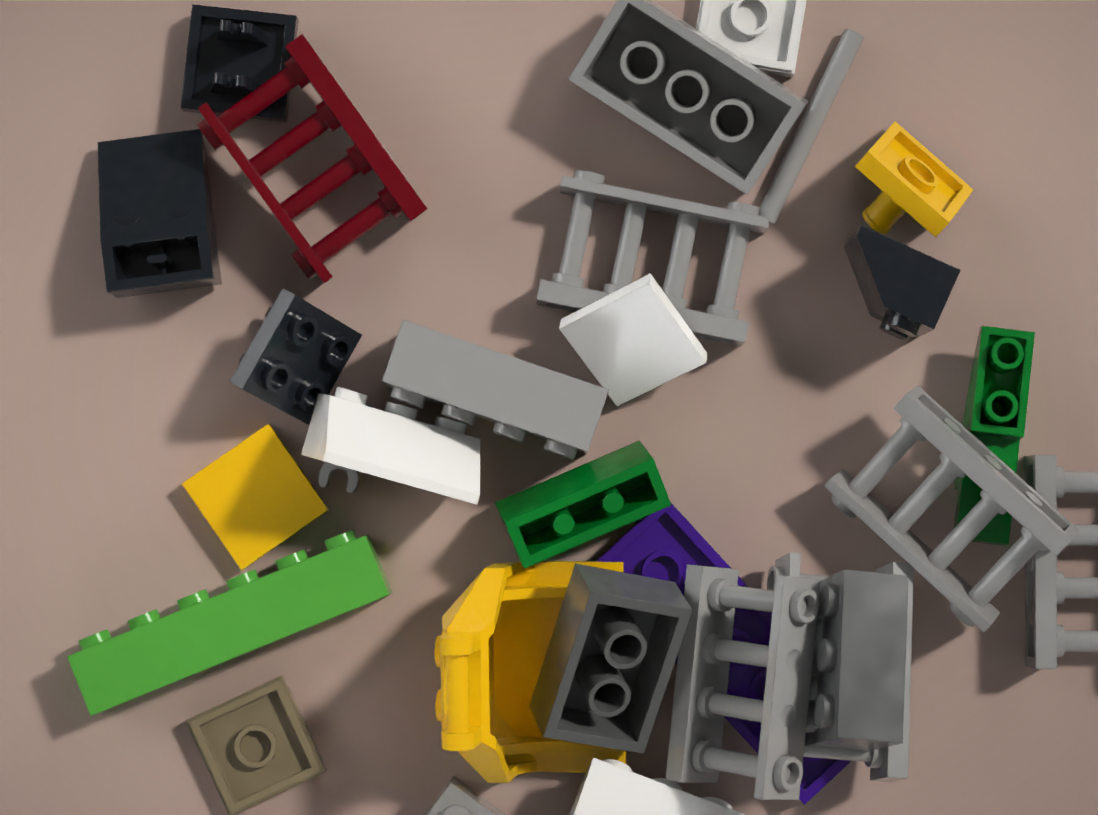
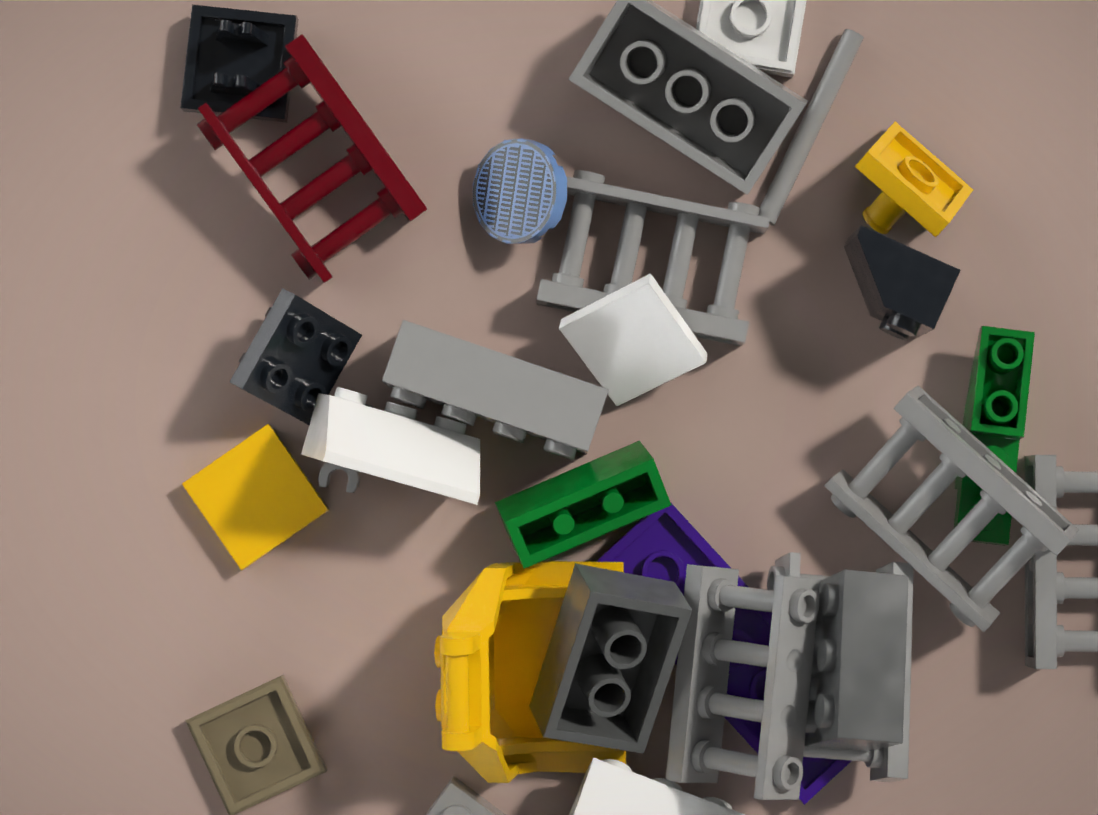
(156, 214): black slope -> none
(228, 624): bright green brick -> none
(519, 191): none -> tile

